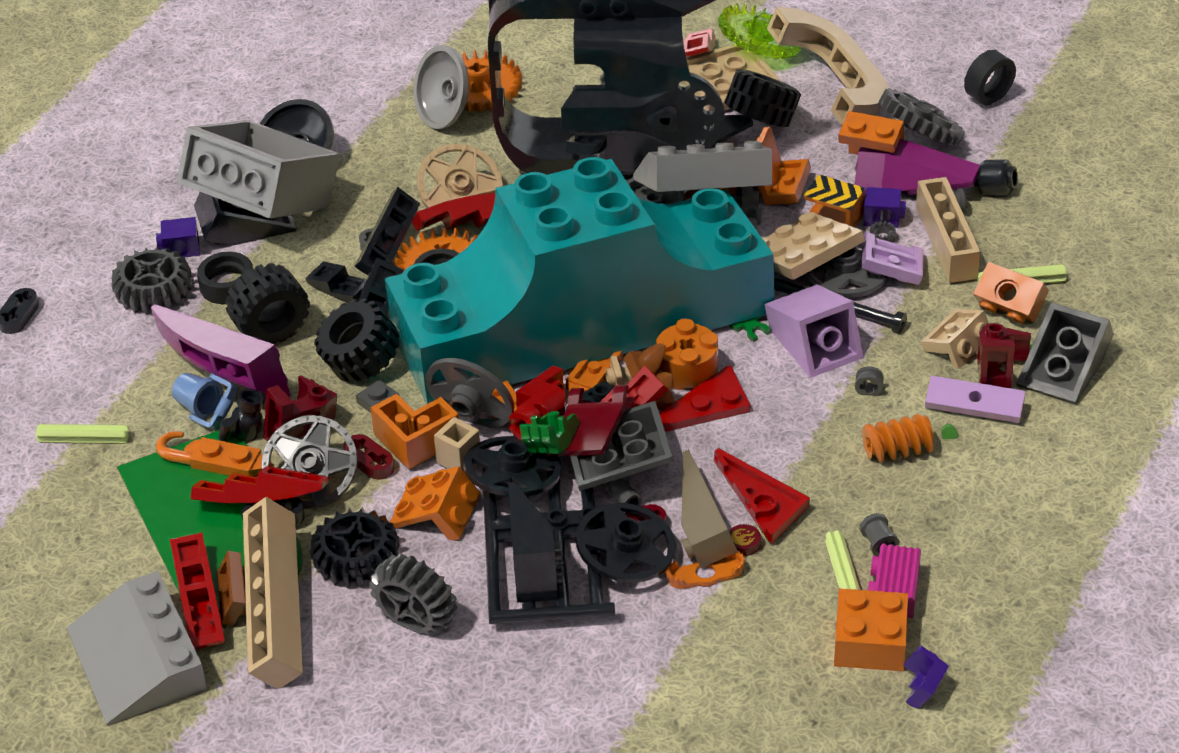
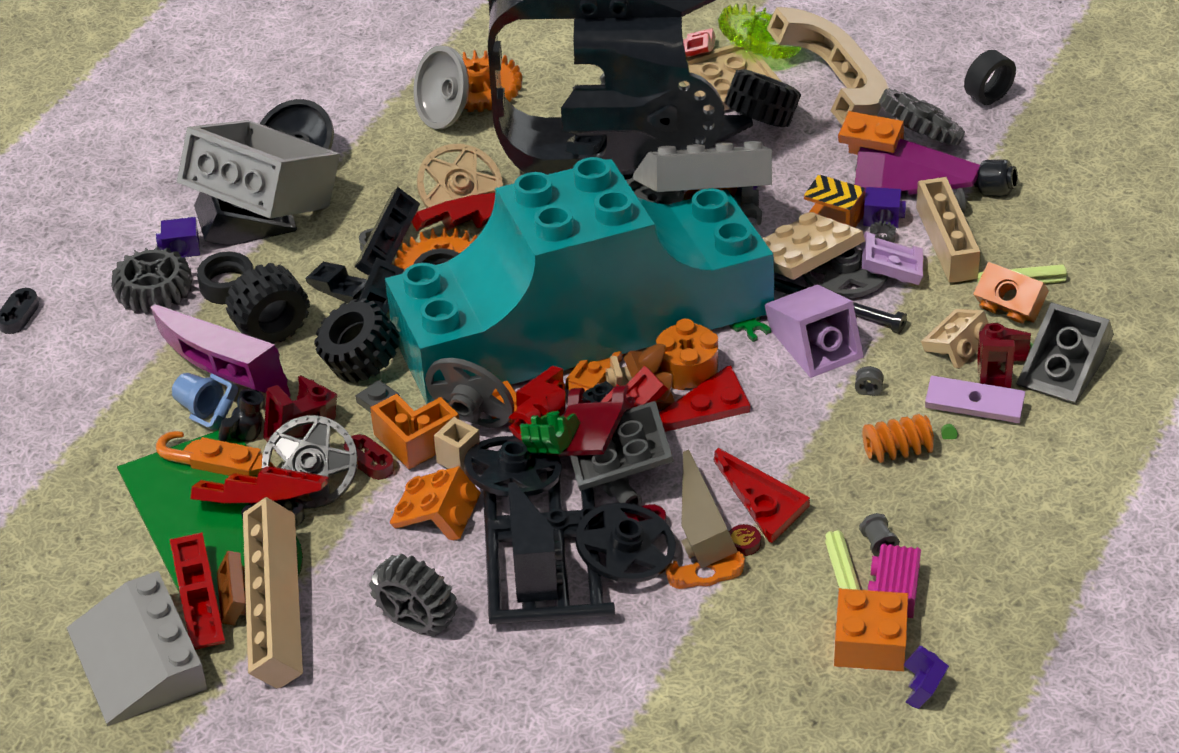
(82, 433): yellowish green axle -> none
(353, 546): black gear -> none
(787, 176): orange bracket -> none

